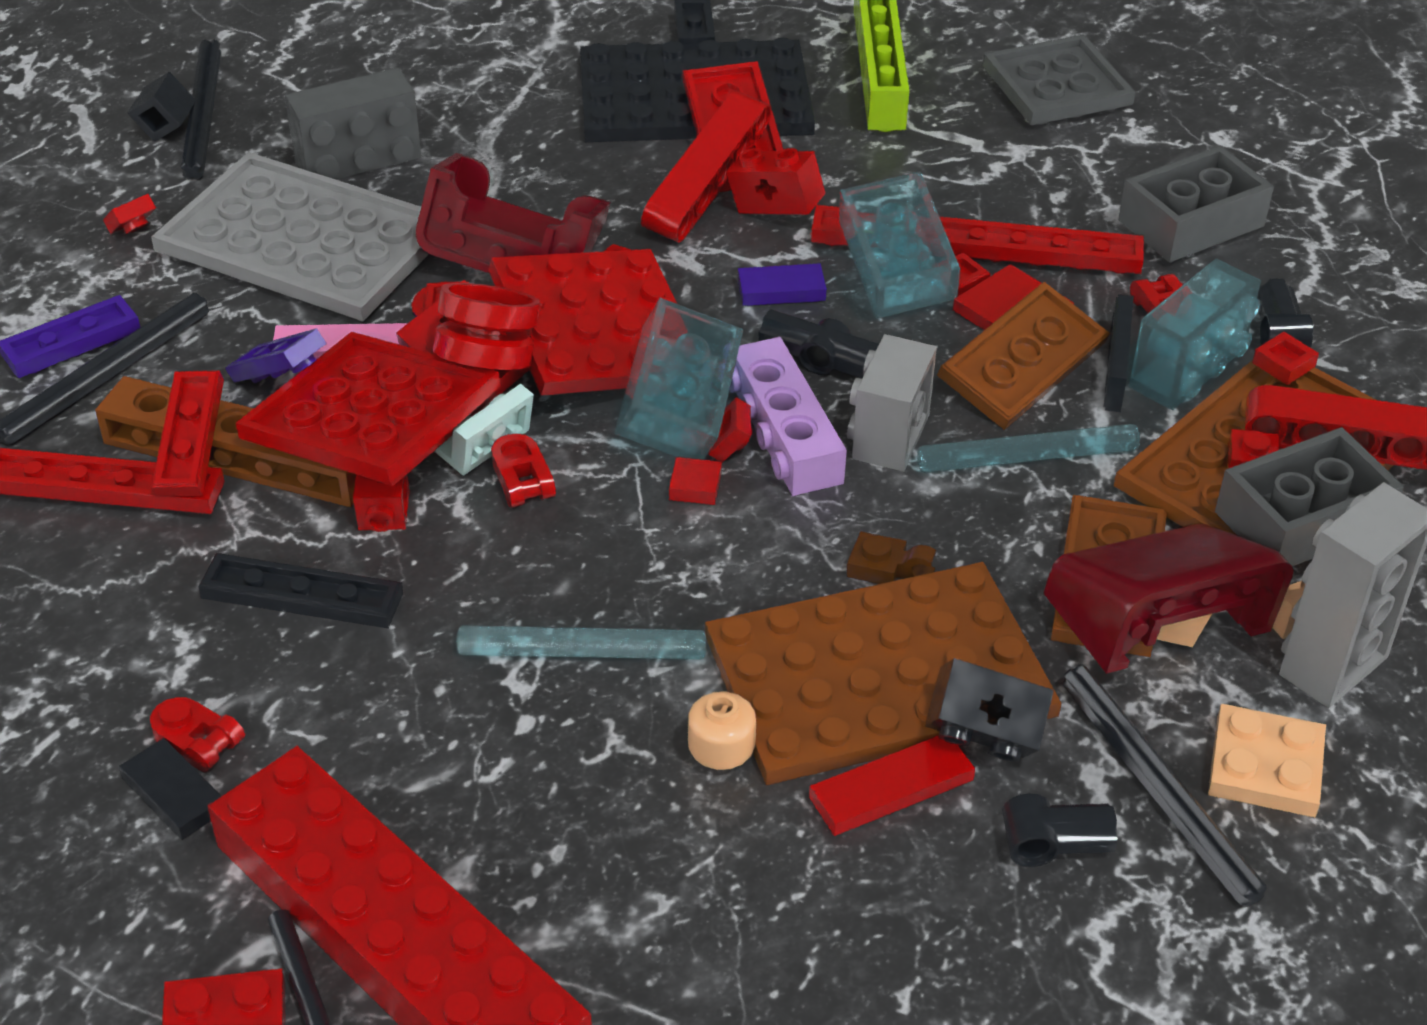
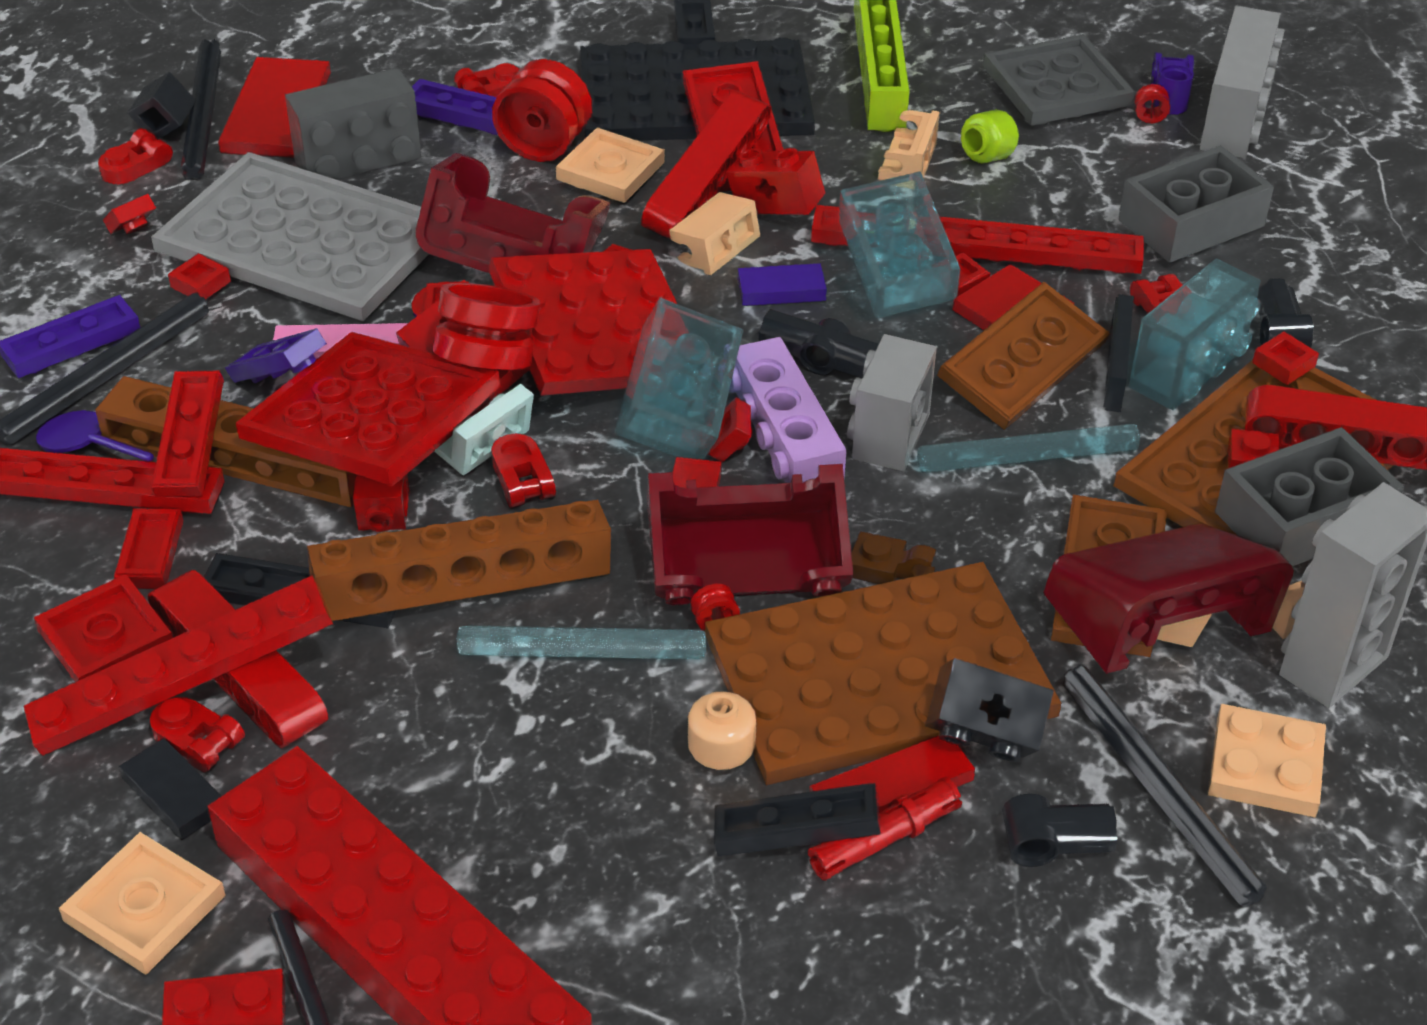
(76, 431): none -> dark purple piece
(101, 628): none -> red plate
(134, 158): none -> red plate
(142, 902): none -> light nougat plate
(150, 547): none -> red tile
(176, 665): none -> red plate
(199, 276): none -> red plate
(260, 113): none -> red tile
(264, 688): none -> red beam
(454, 105): none -> dark purple plate
(461, 559): none -> dark orange brick
(486, 81): none -> red plate
(542, 110): none -> red wheel
(610, 165): none -> light nougat plate
(710, 597): none -> red bush
(717, 231): none -> light nougat hinge
(750, 536): none -> dark red windscreen
(796, 819): none -> black tile
(902, 818): none -> red pin
(911, 148): none -> light nougat hinge
(989, 136): none -> lime head
(1153, 114): none -> red bush
(1176, 77): none -> dark purple piece
(1243, 81): none -> light grey brick

